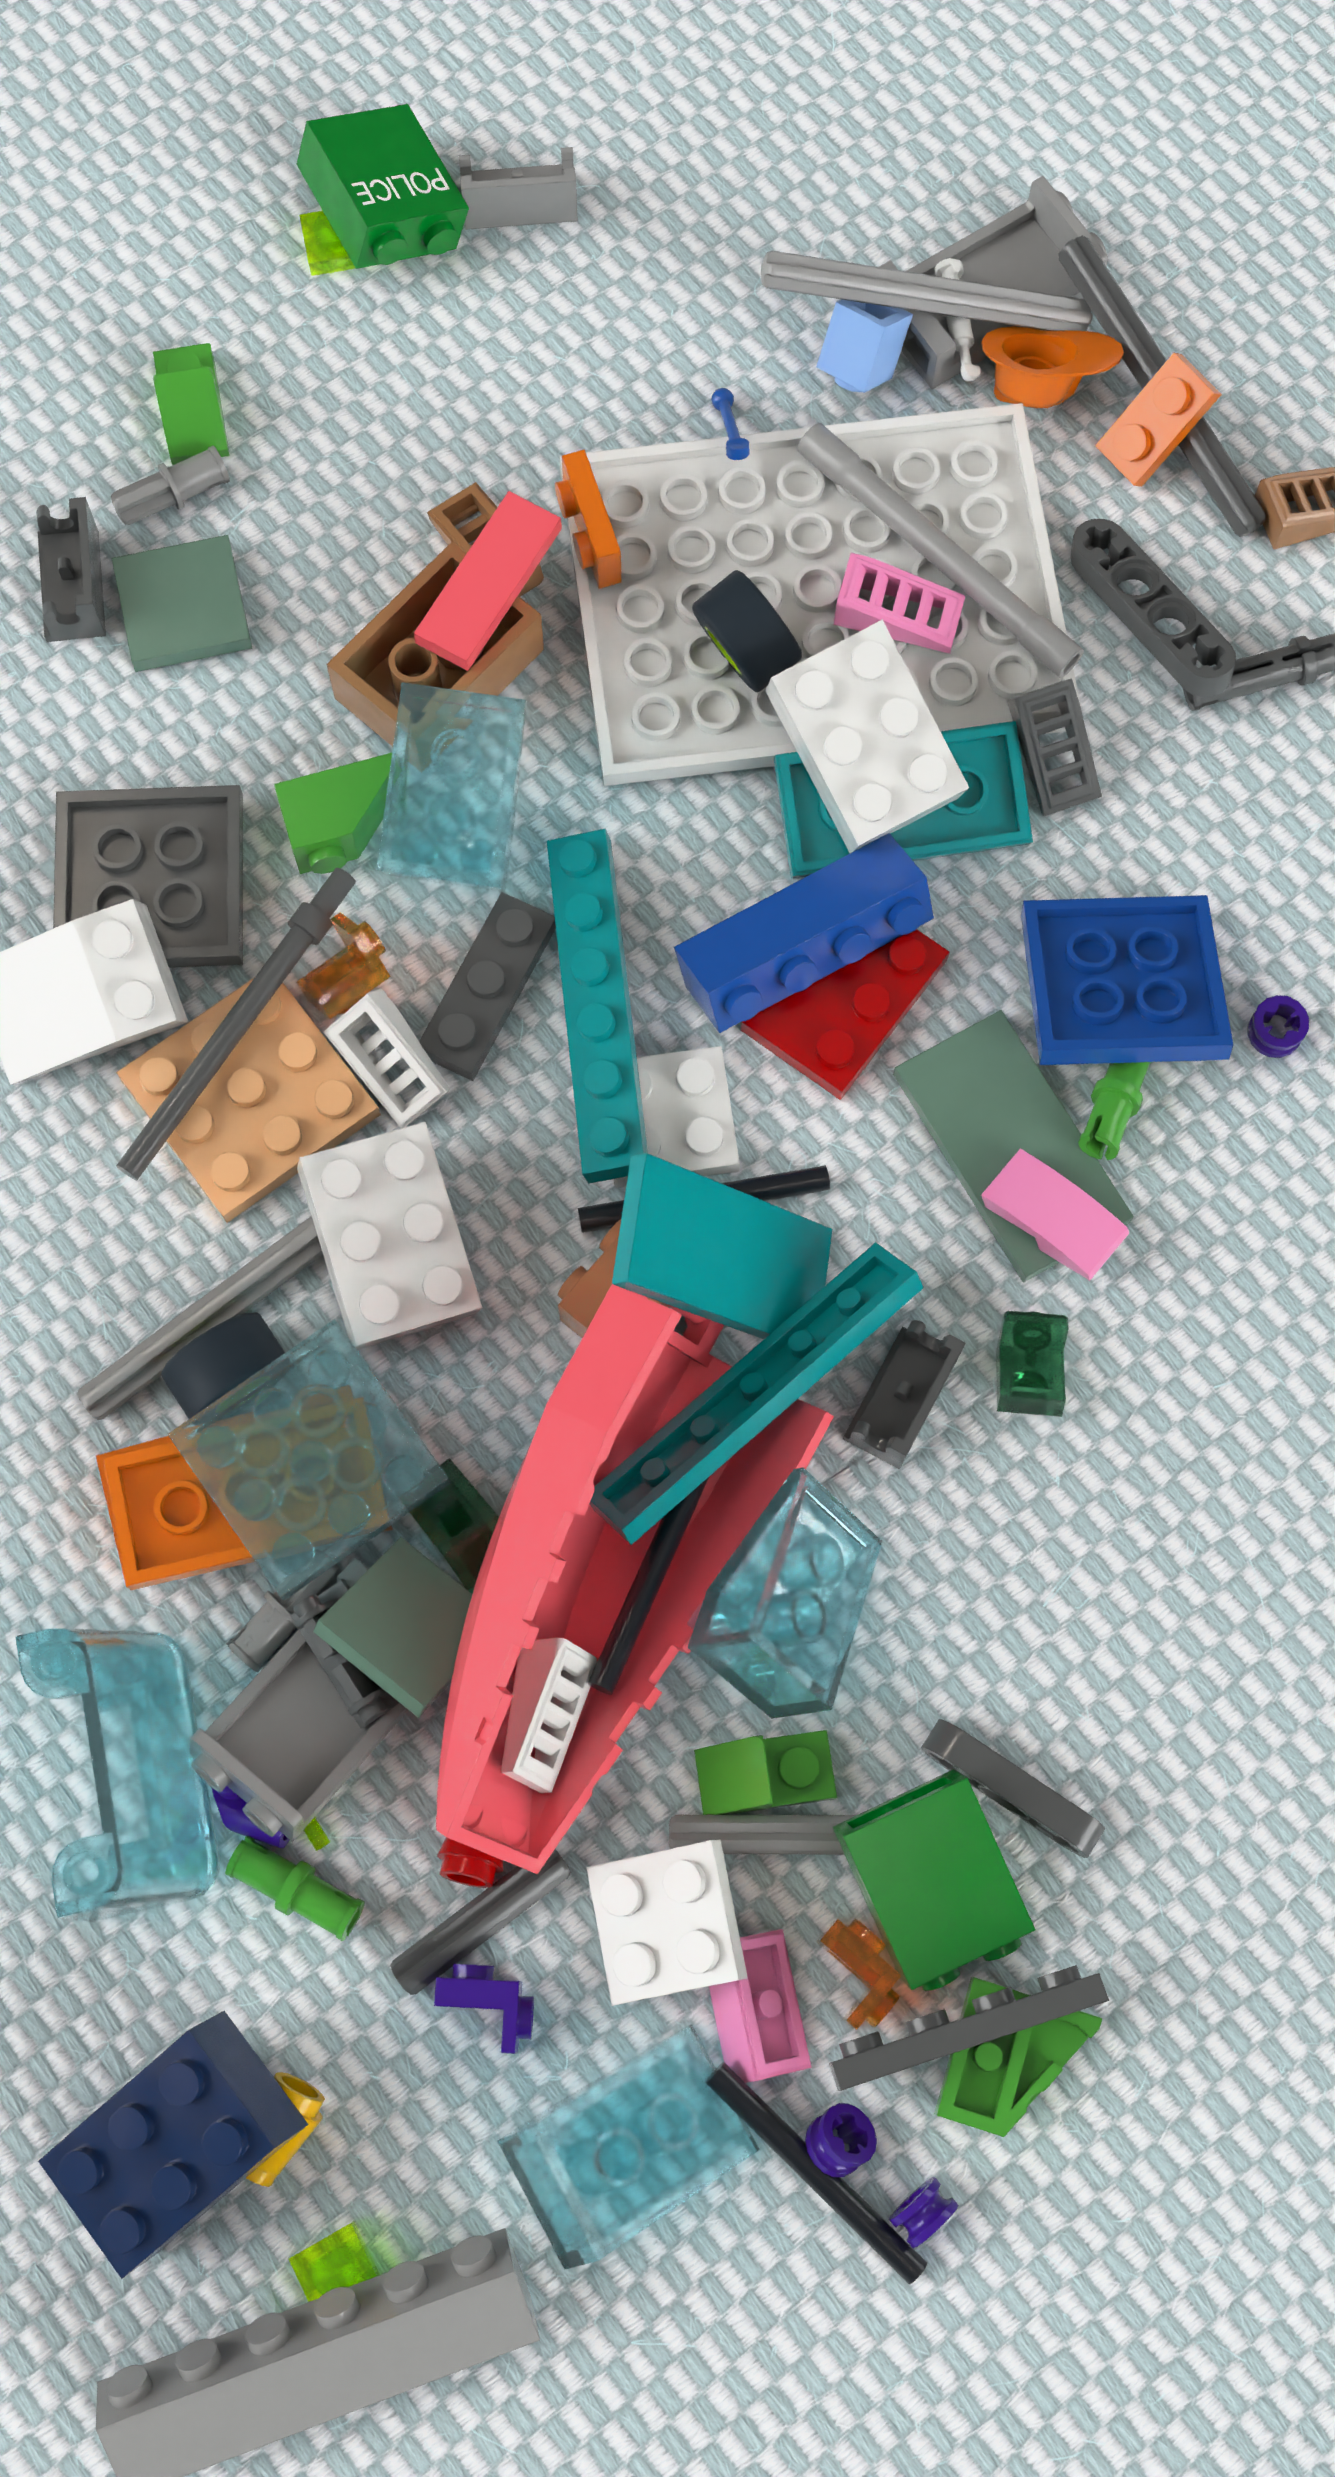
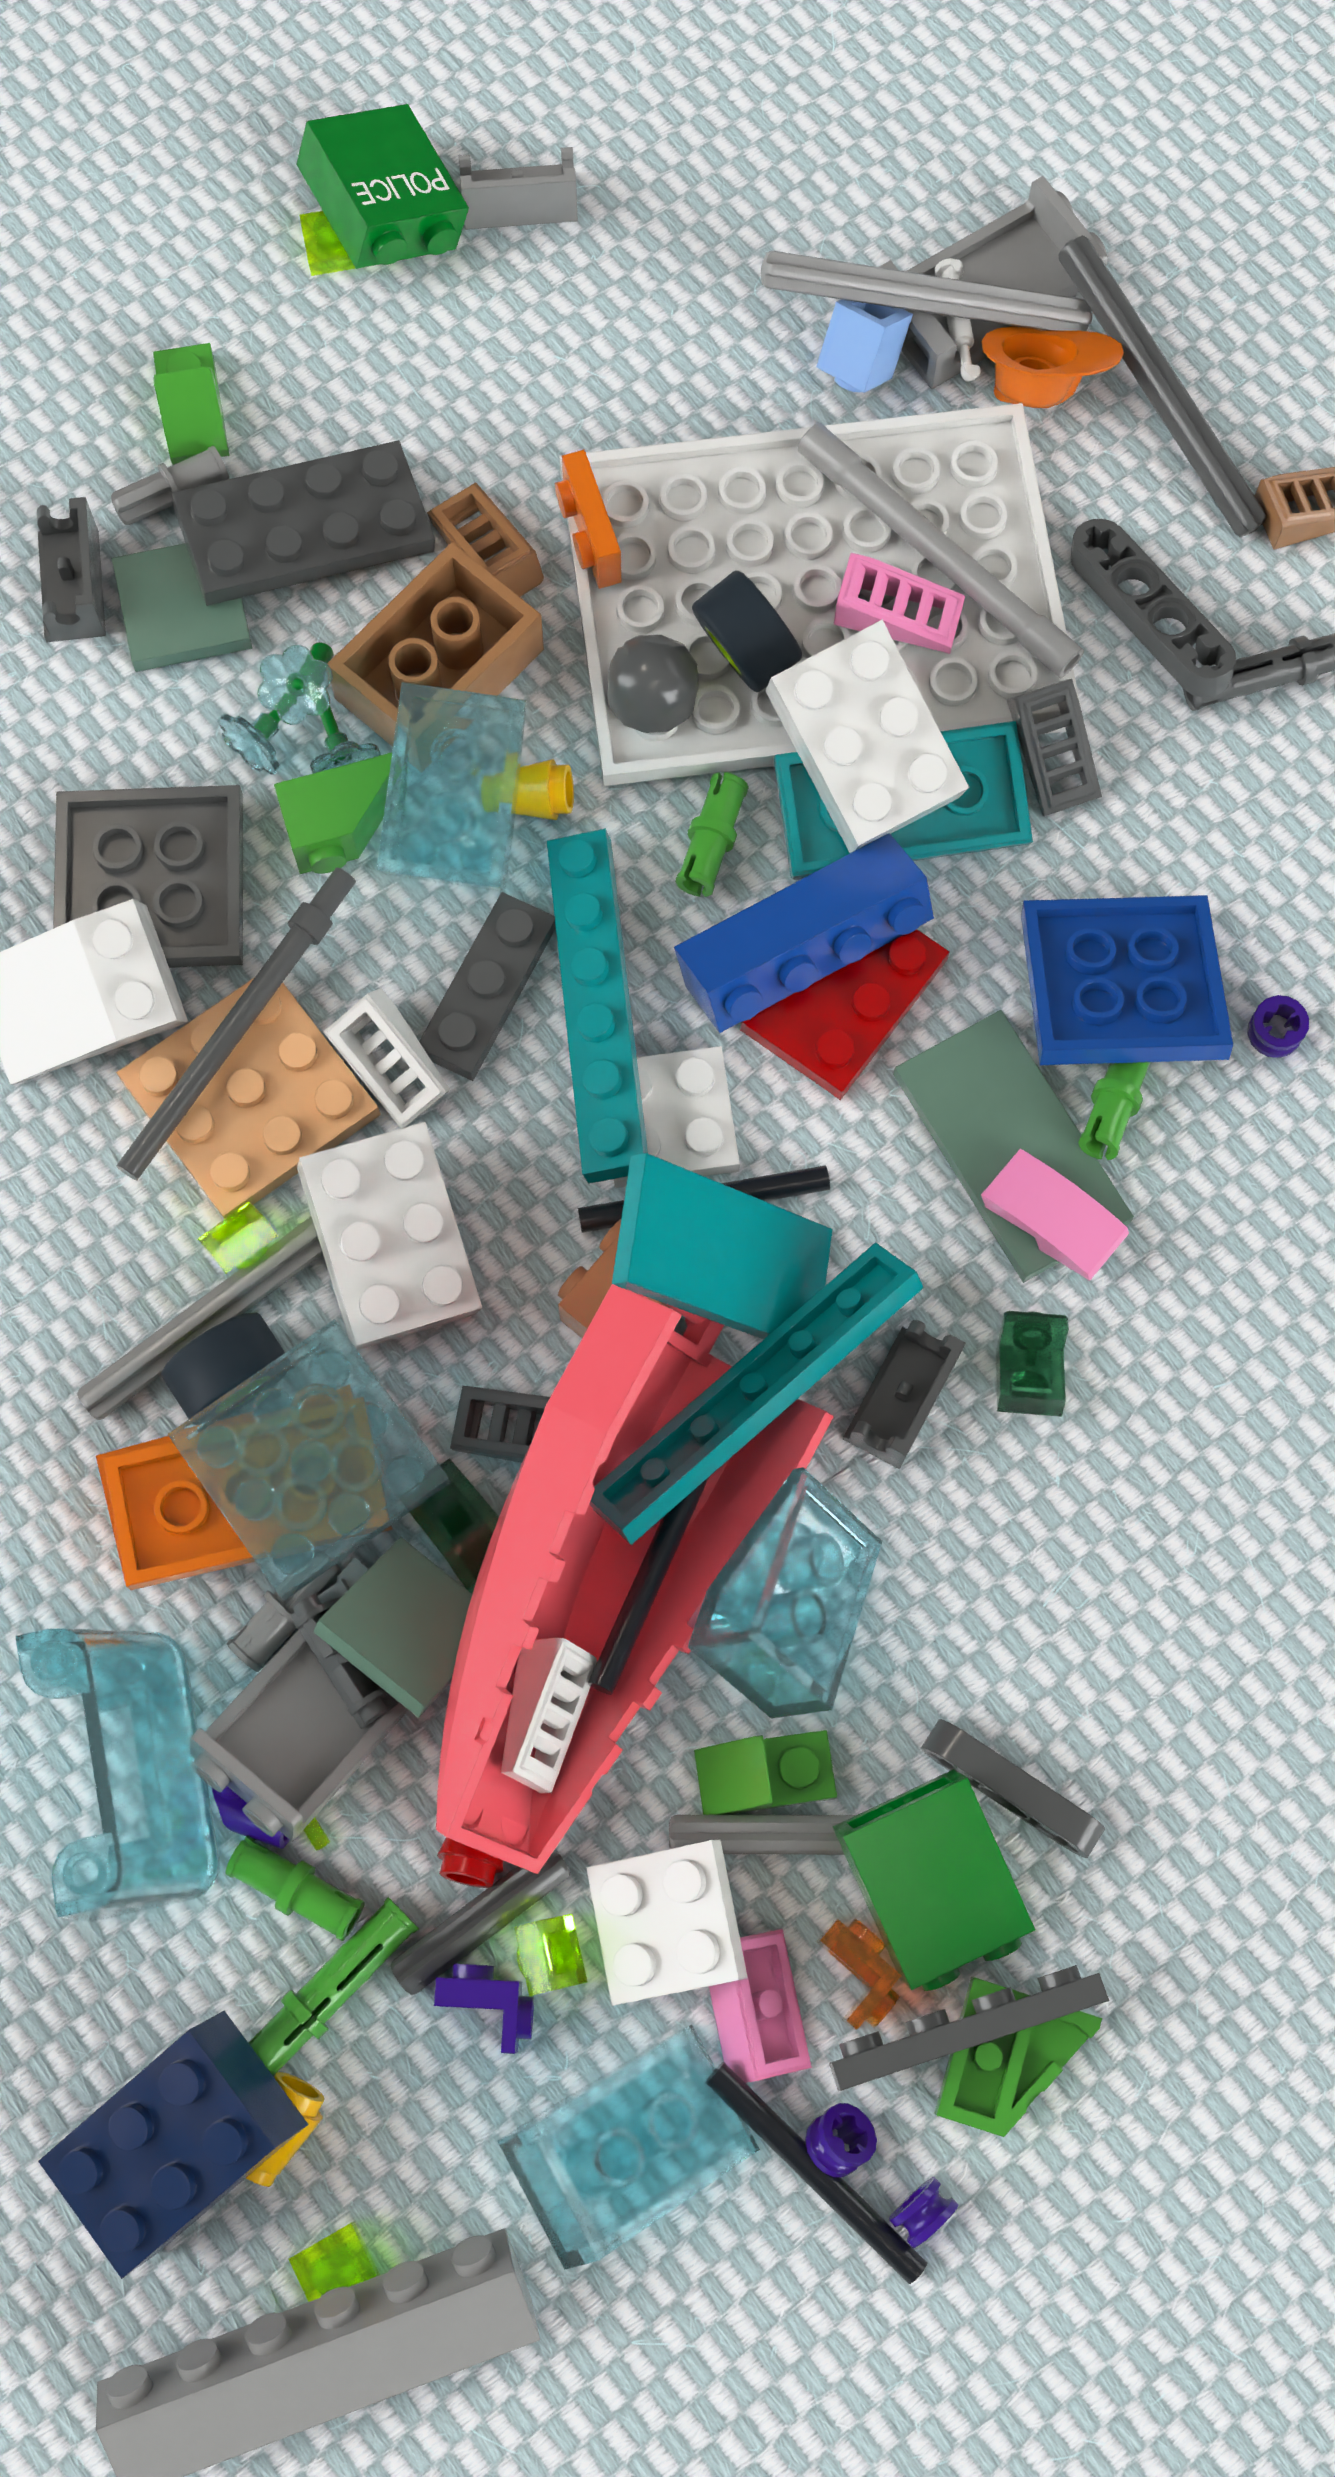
(239, 1239): none -> clear neon green plate
(293, 689): none -> clear light blue plant
(303, 522): none -> dark grey plate
(334, 1983): none -> bright green pin
(349, 973): clear orange bracket -> none
(469, 1419): none -> dark grey slope
(488, 580): coral tile -> none
(545, 790): none -> yellow cone
(550, 1954): none -> clear neon green plate
(652, 683): none -> dark grey hair
(712, 834): none -> bright green pin
(736, 447): blue hinge -> none
(1158, 419): plate -> none

